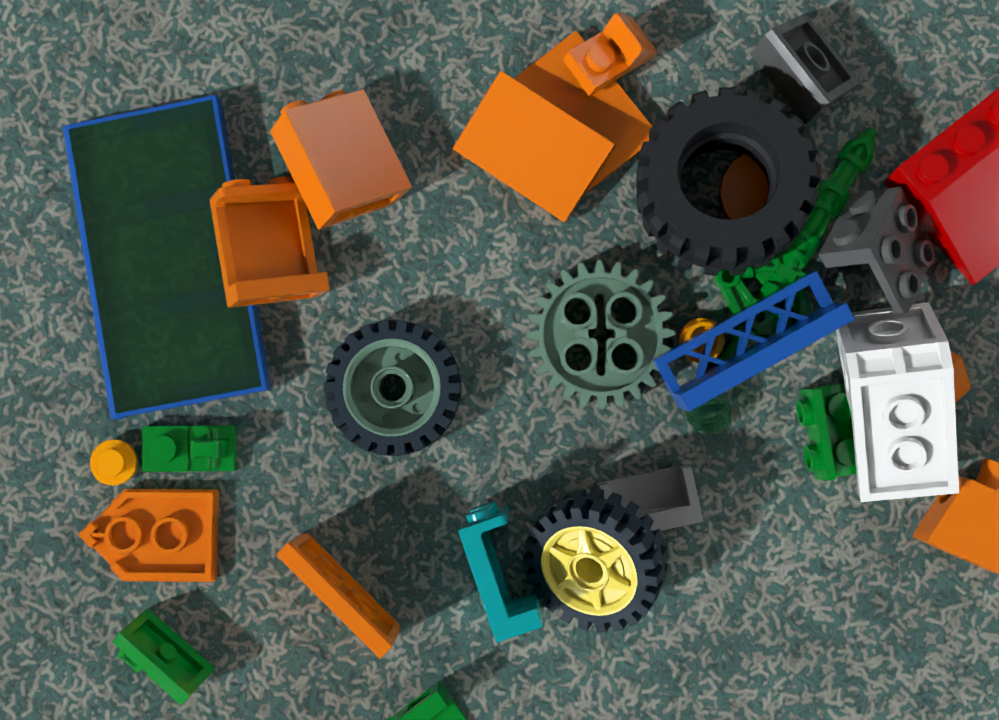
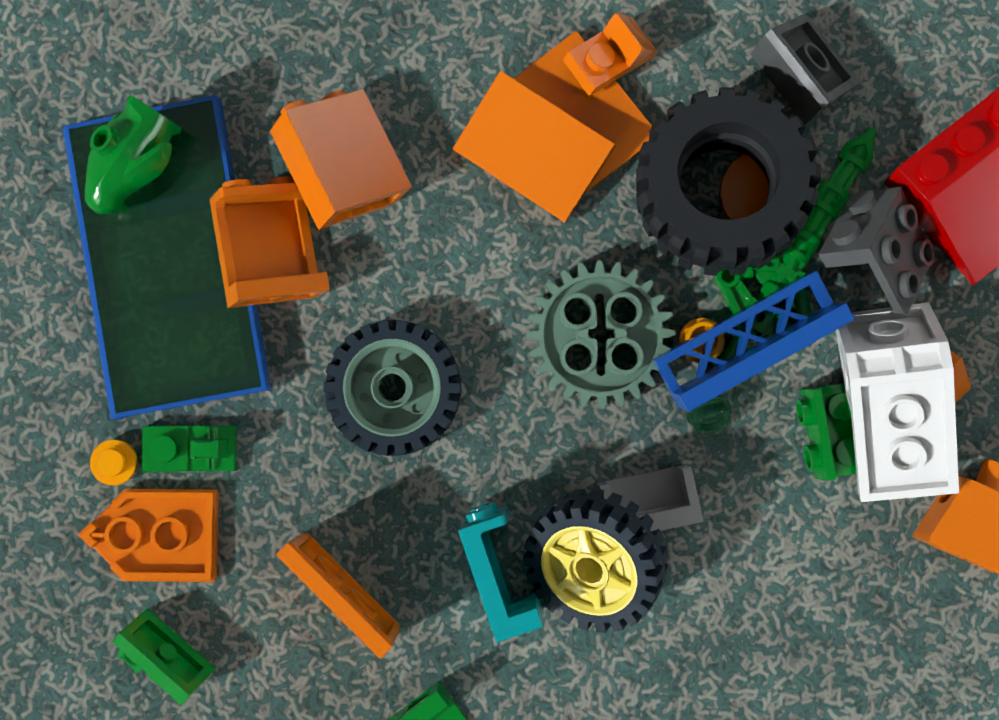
(127, 156): none -> green animal

